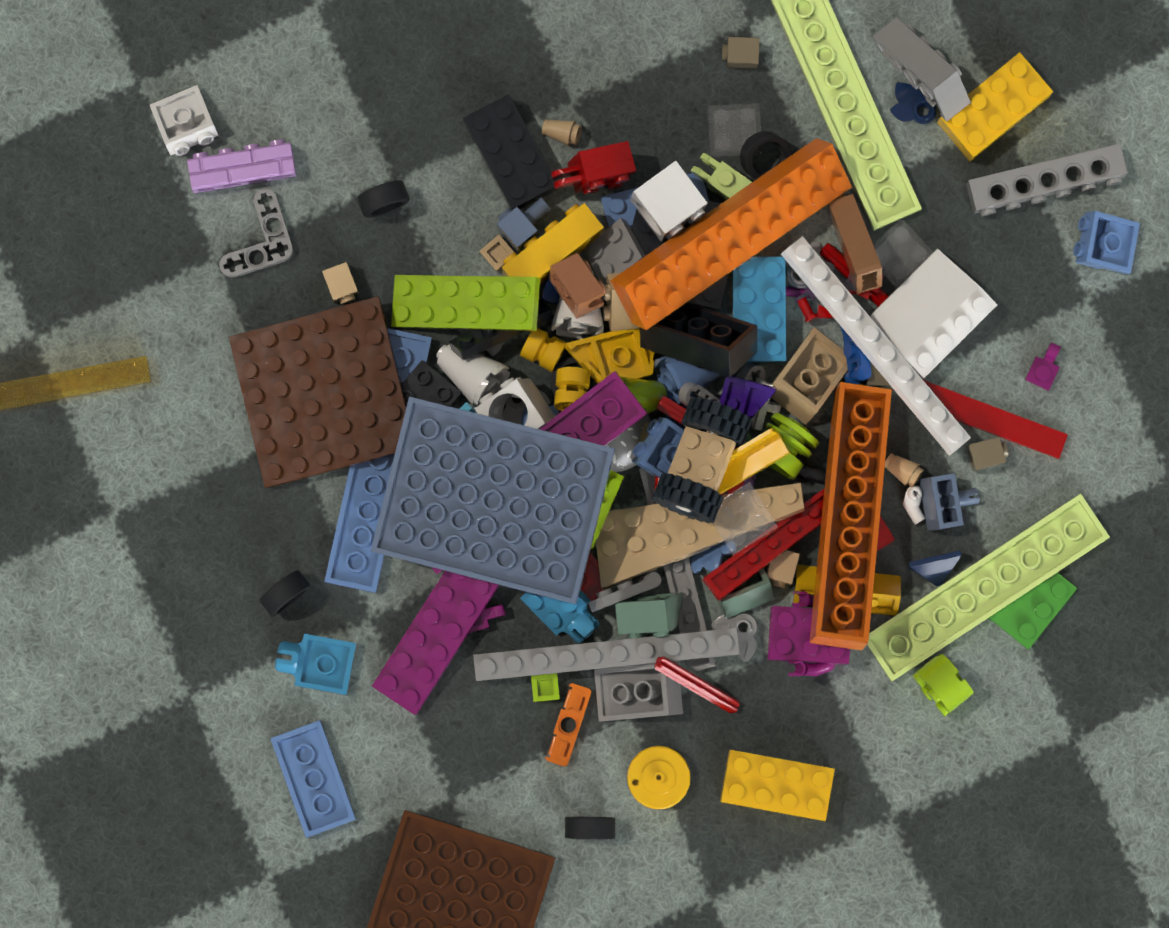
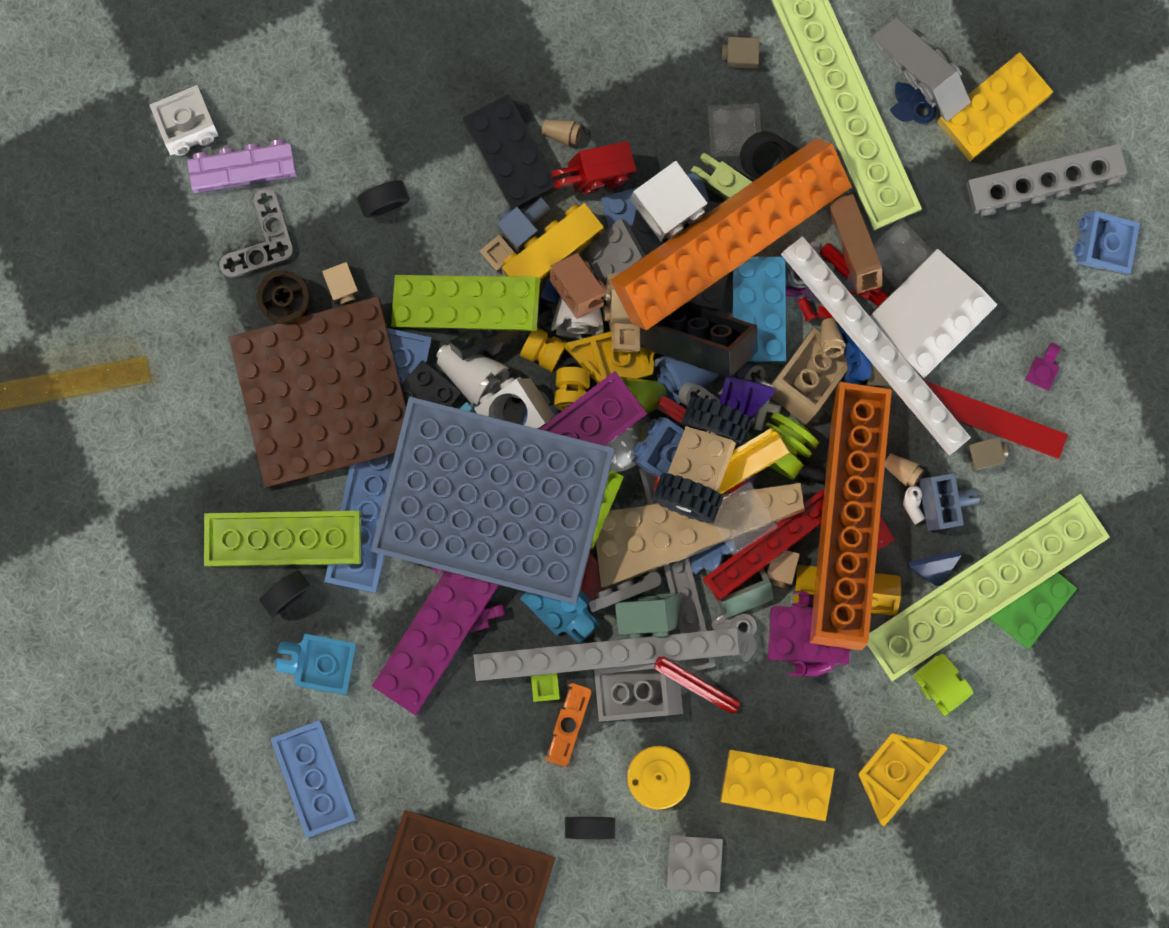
(277, 283): none -> dark brown brick
(282, 538): none -> lime plate
(625, 337): none -> tan plate
(694, 863): none -> light grey plate
(831, 341): none -> tan cone
(896, 772): none -> yellow wing

